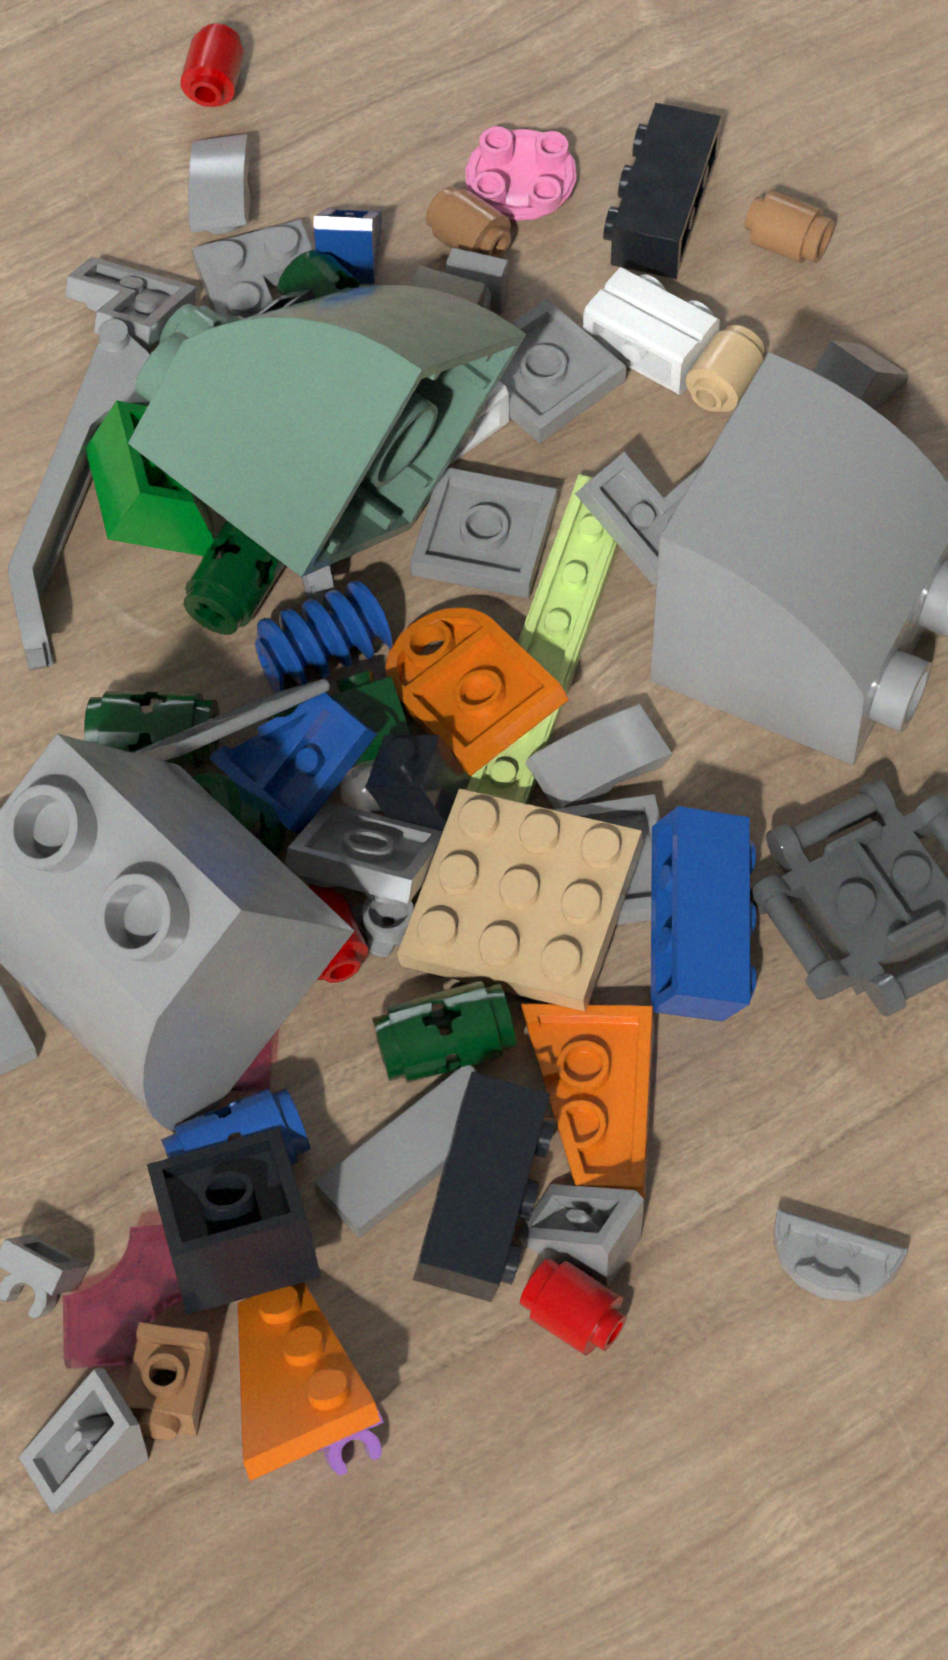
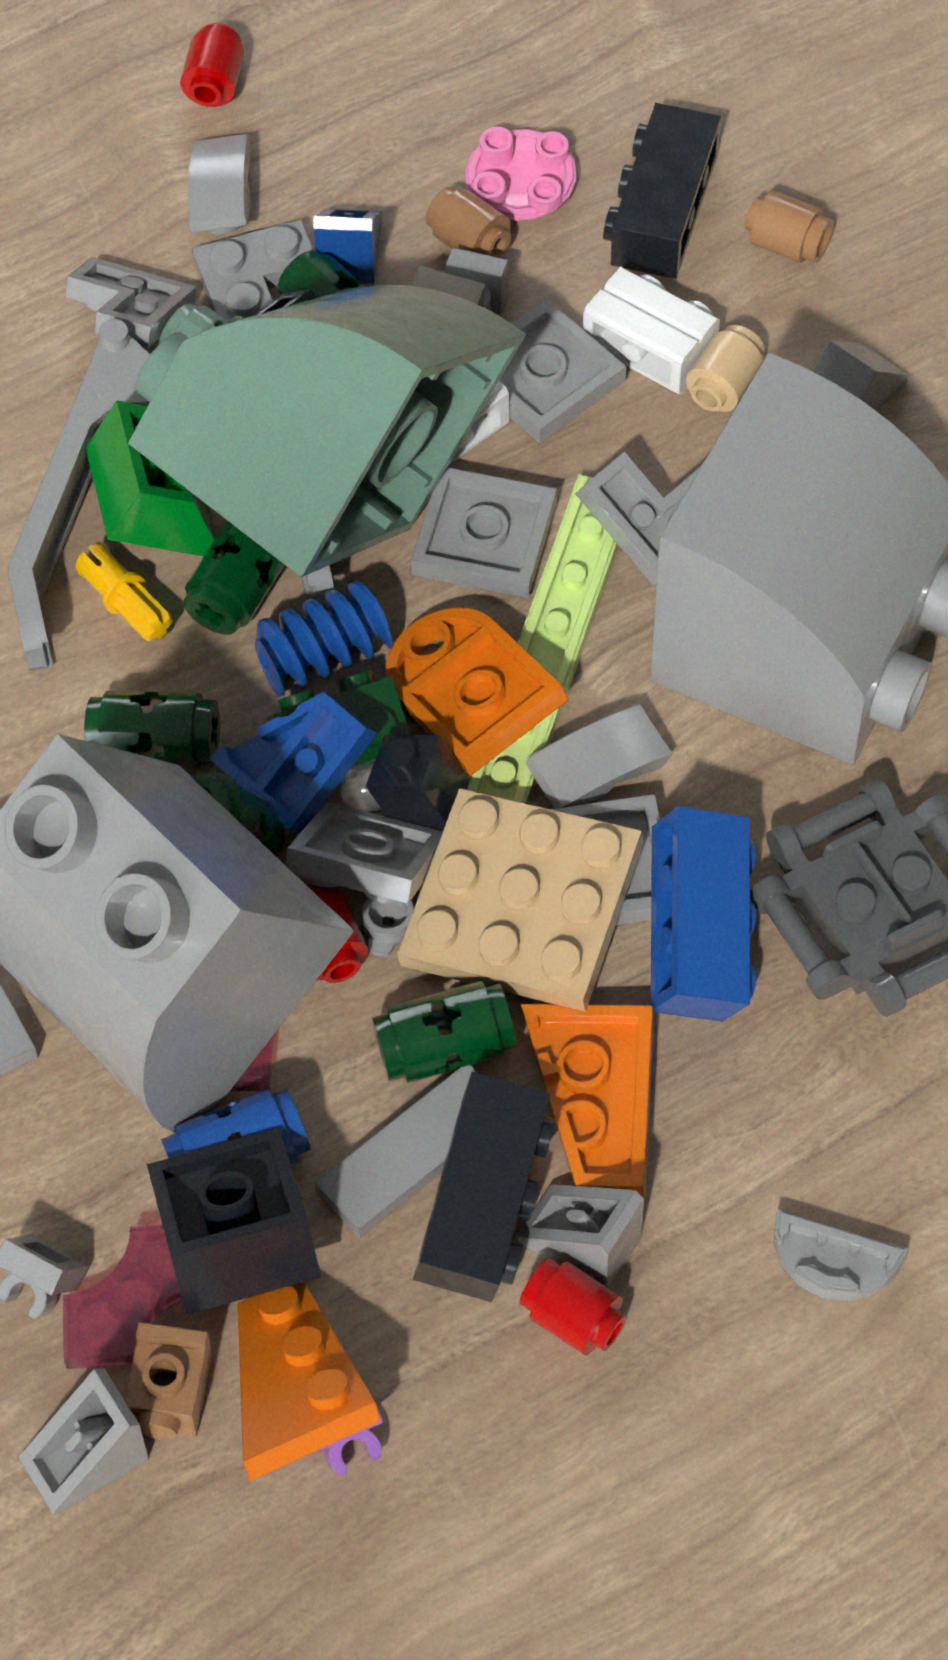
(124, 593): none -> yellow axle
(232, 721): light grey window -> none

